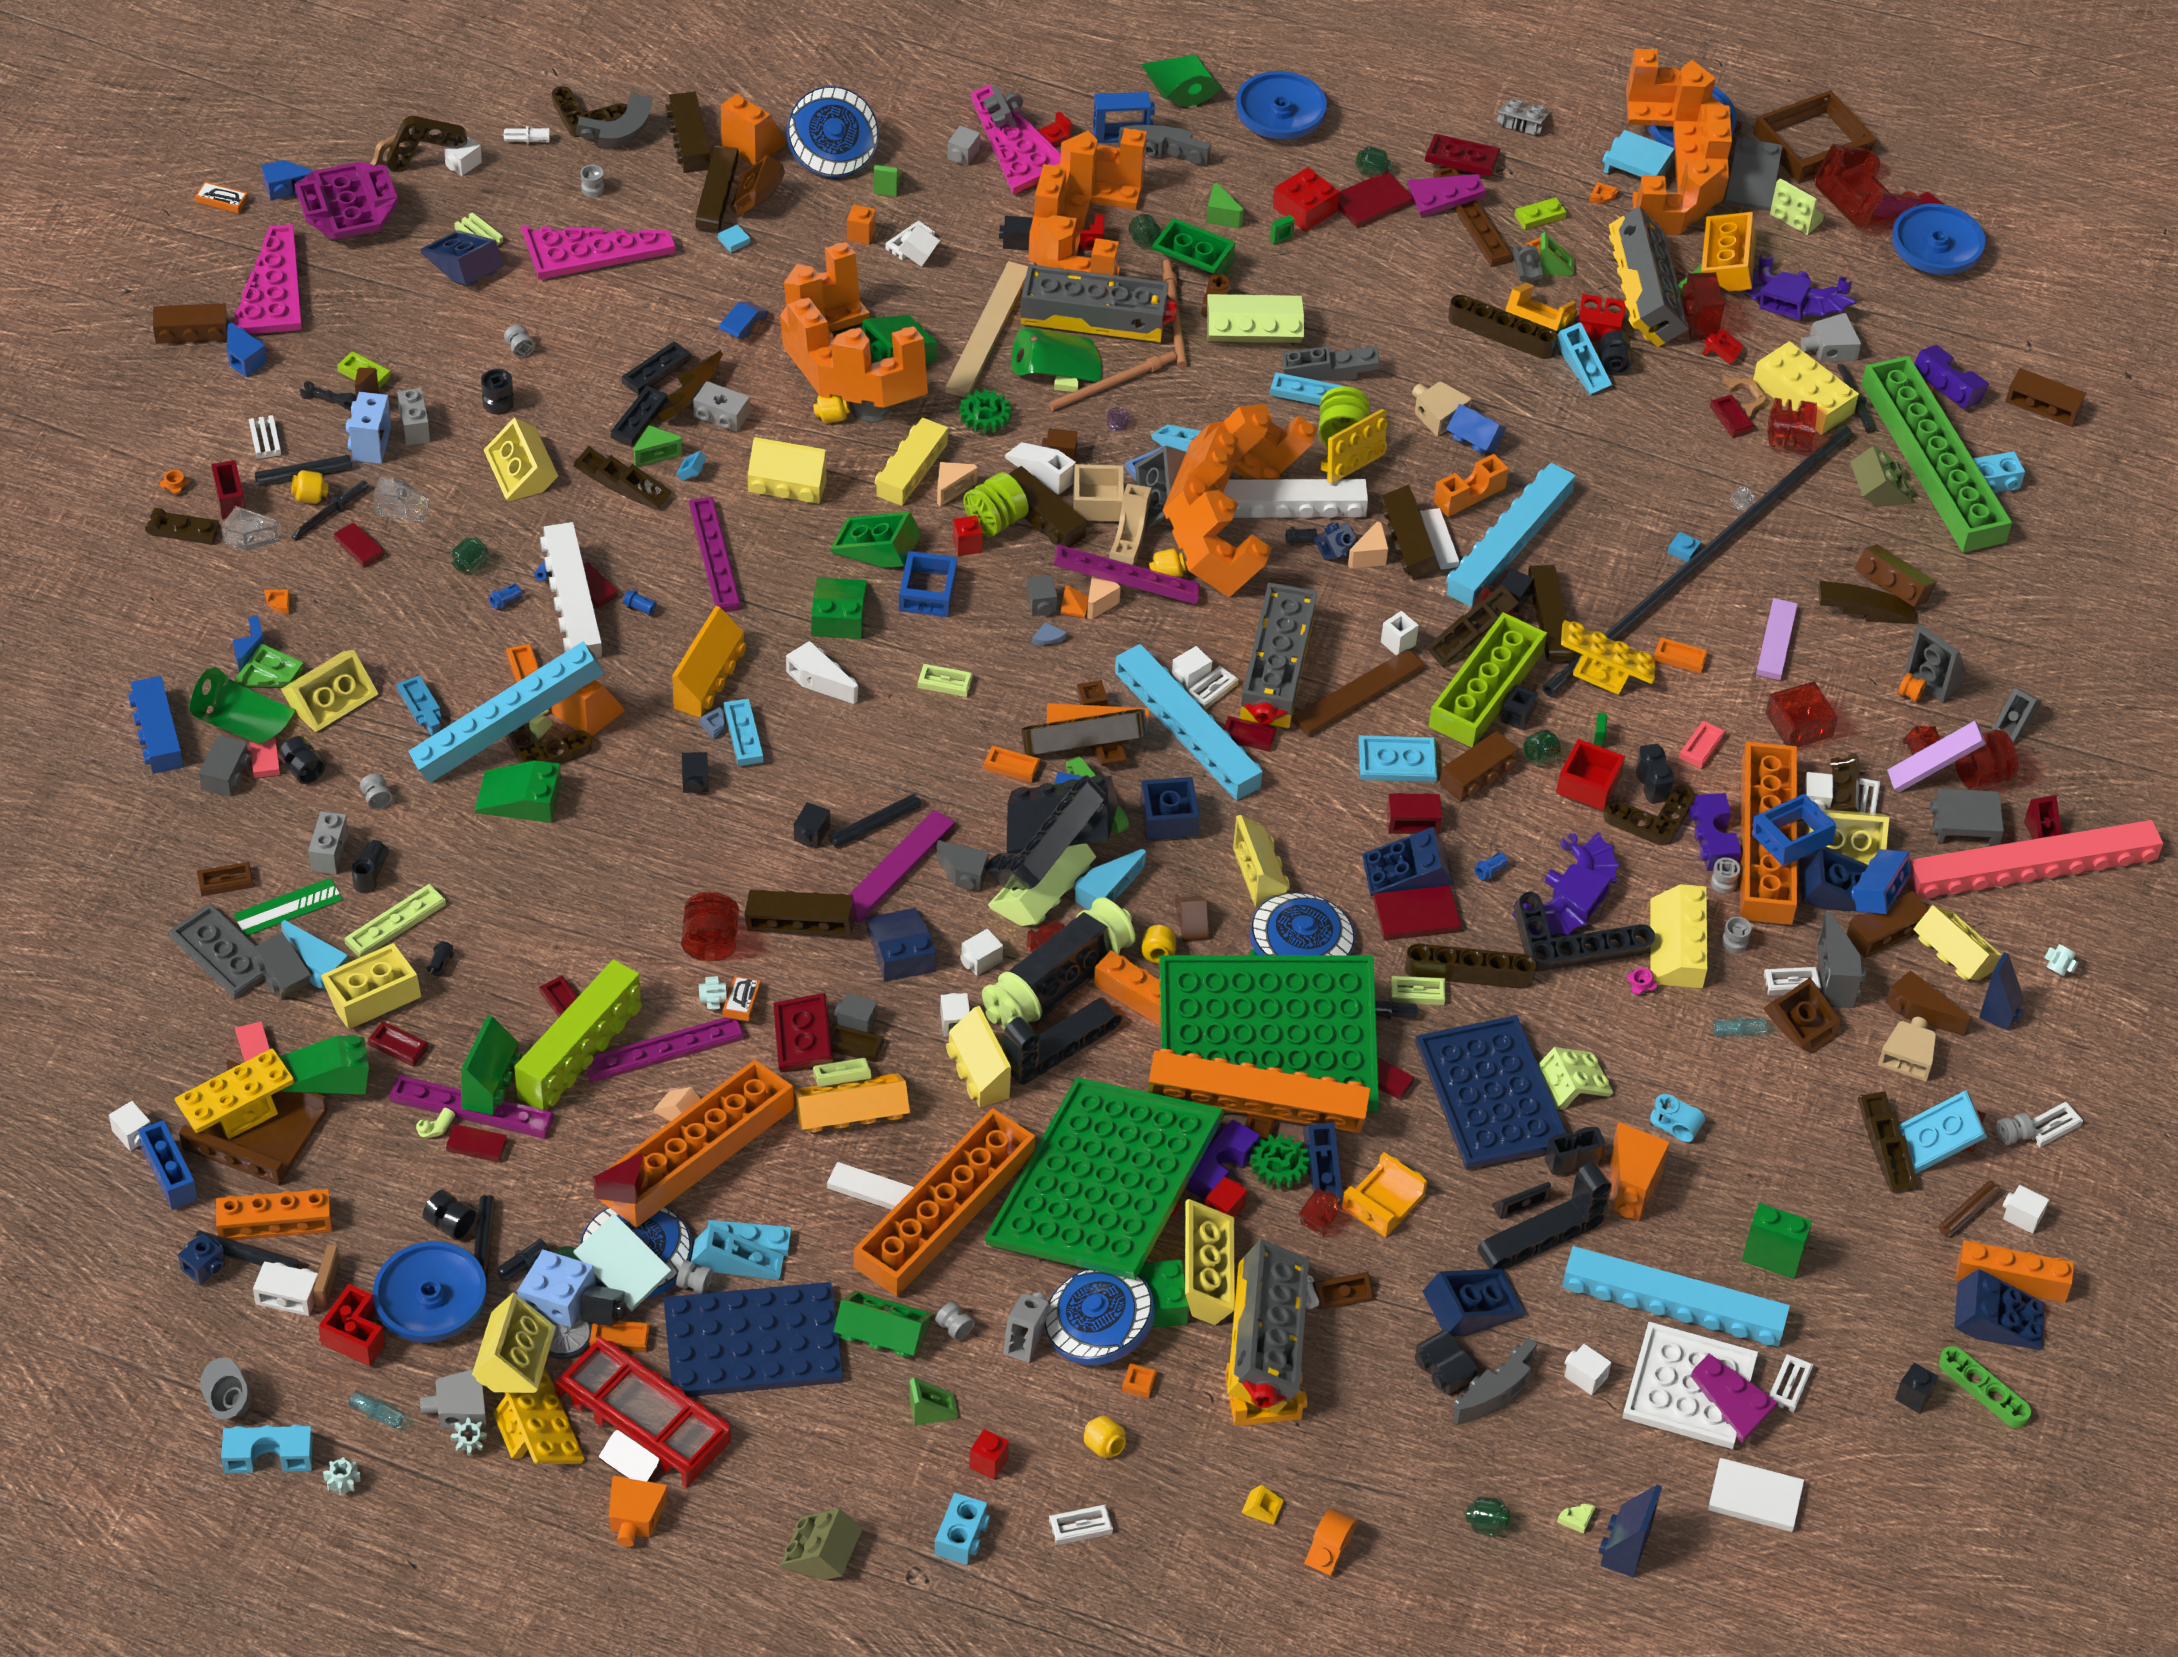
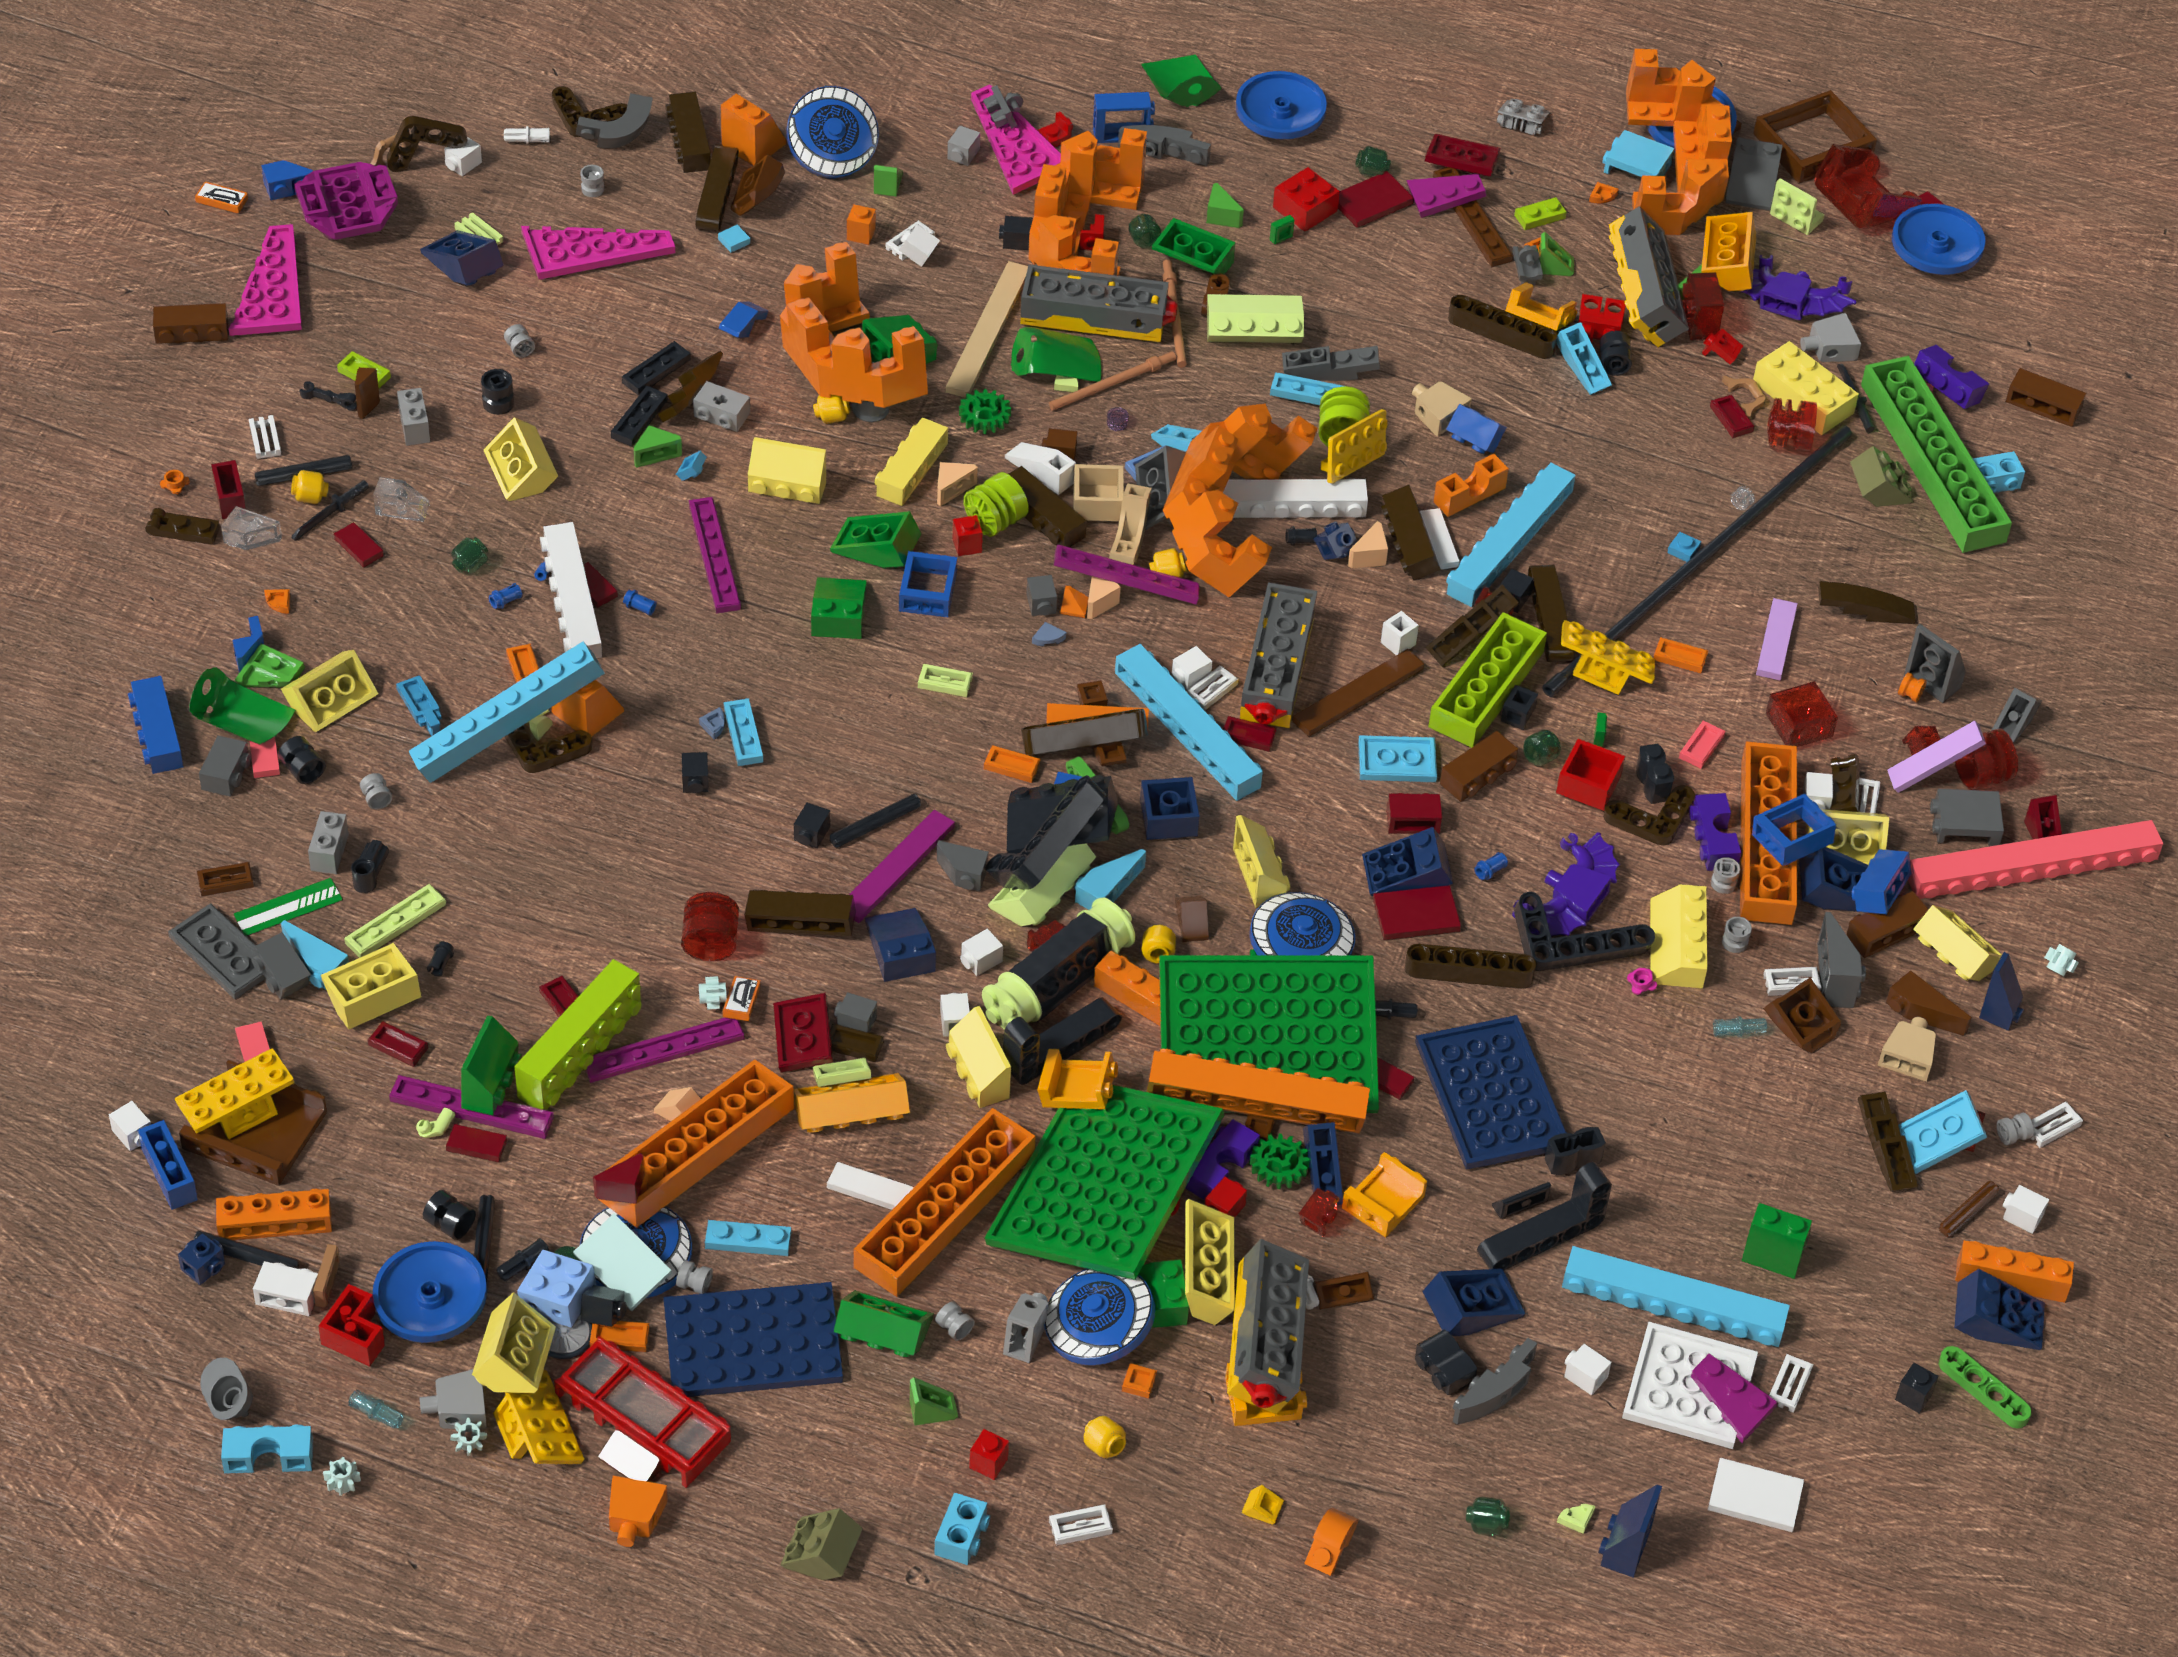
(244, 351): blue slope -> none
(329, 1066): green slope -> none
(369, 416): light blue piece -> none
(521, 791): green slope -> none
(619, 478): dark brown slope -> none
(707, 664): light orange slope -> none
(735, 1255): medium azure slope -> none
(817, 672): white slope -> none
(1076, 1082): none -> light orange panel
(1418, 993): yellowish green tile -> none
(1571, 1073): yellowish green bracket -> none
(1636, 1167): orange slope -> none
(1678, 1119): medium azure piece -> none
(1895, 575): reddish brown brick -> none

